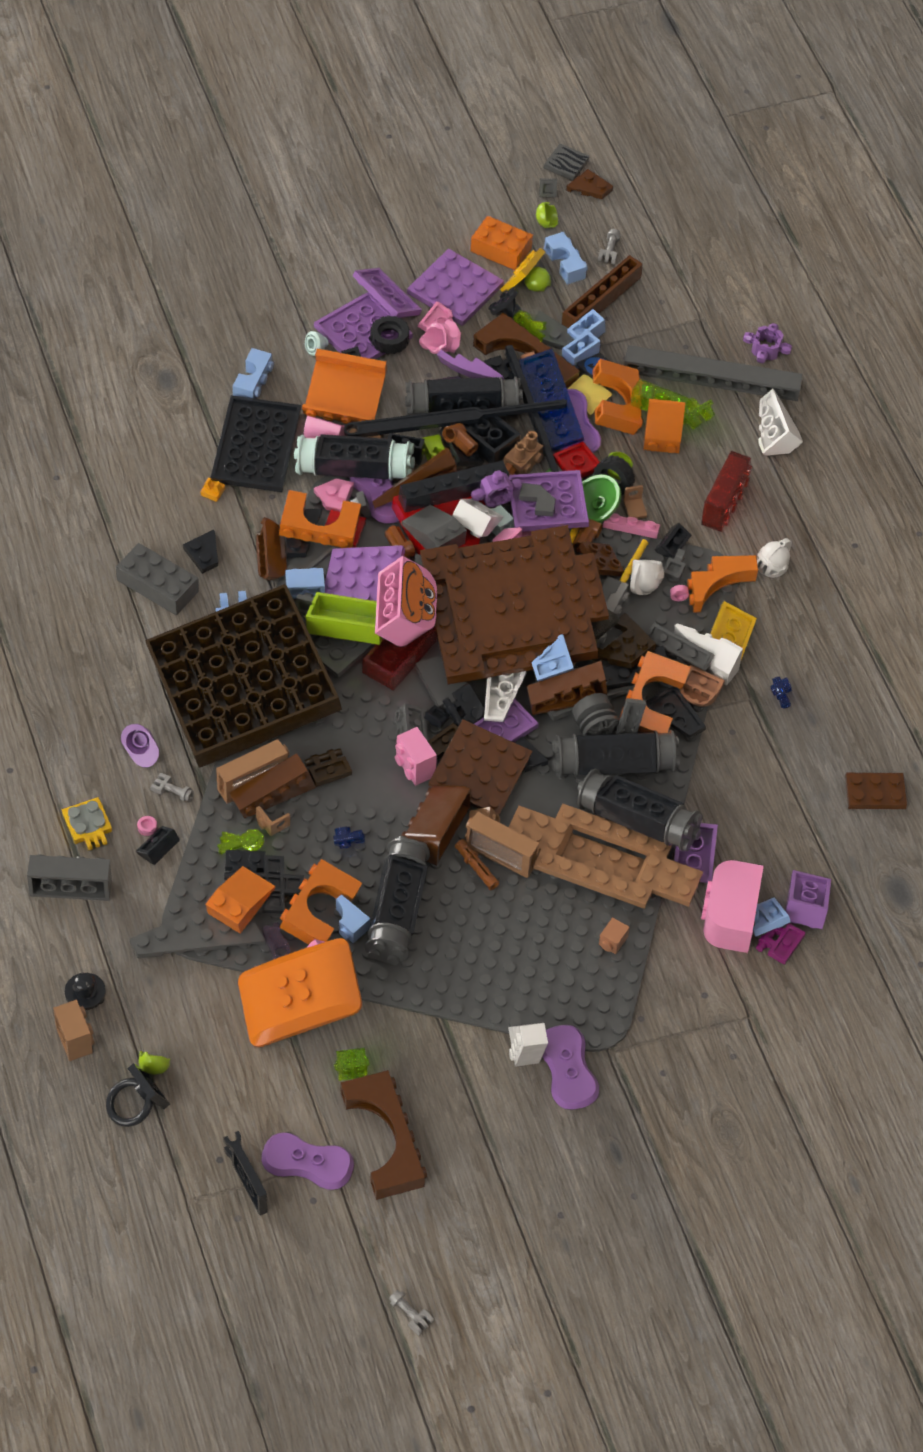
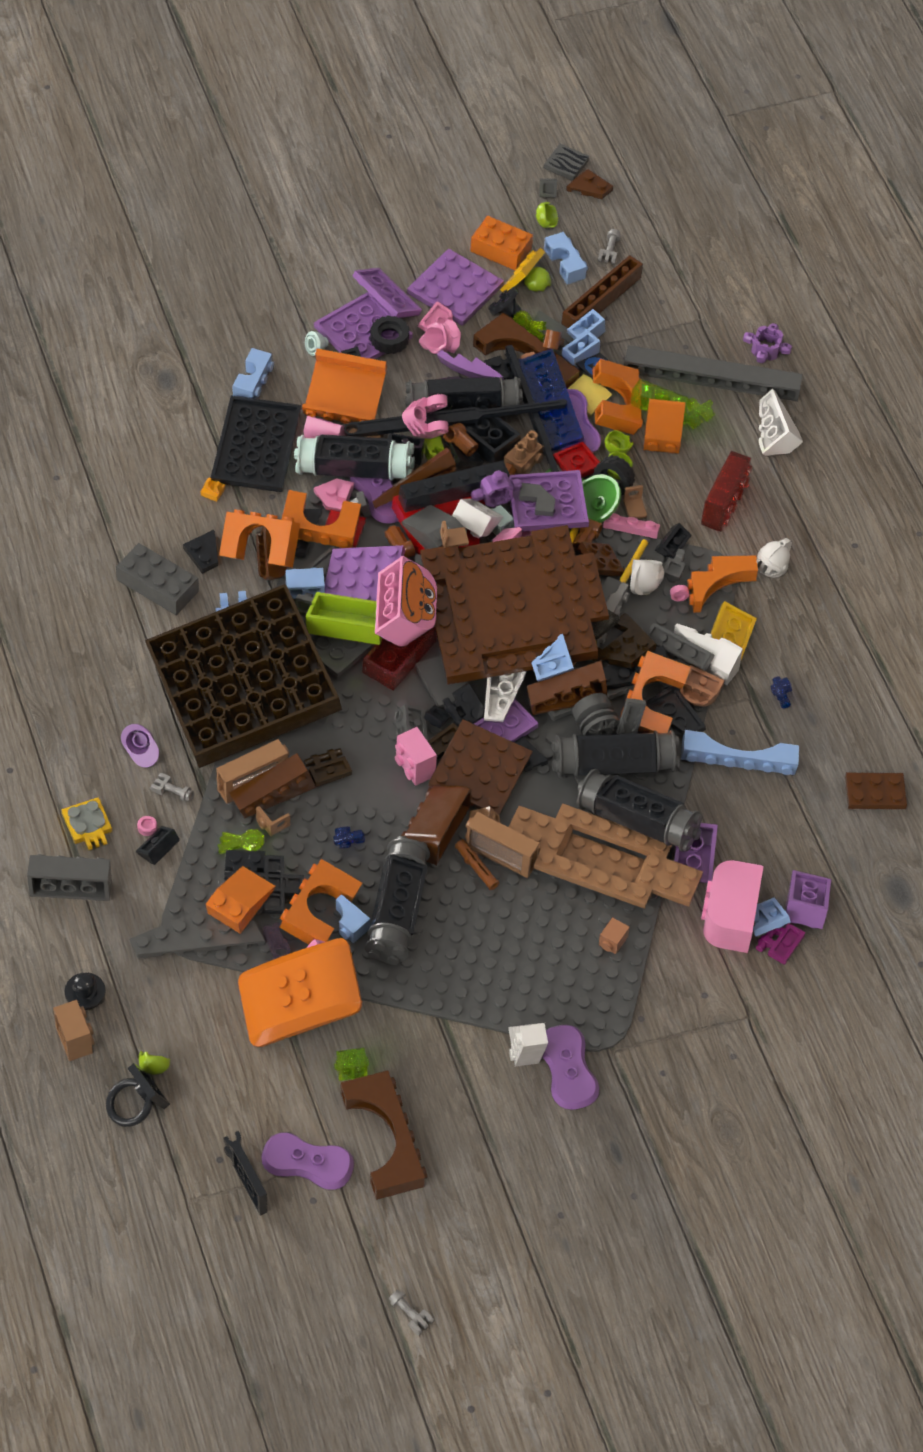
(239, 526): none -> orange arch
(415, 417): none -> bright pink piece
(454, 536): none -> medium nougat bracket
(553, 339): none -> dark orange piece
(618, 441): none -> lime hair
(701, 748): none -> light blue arch

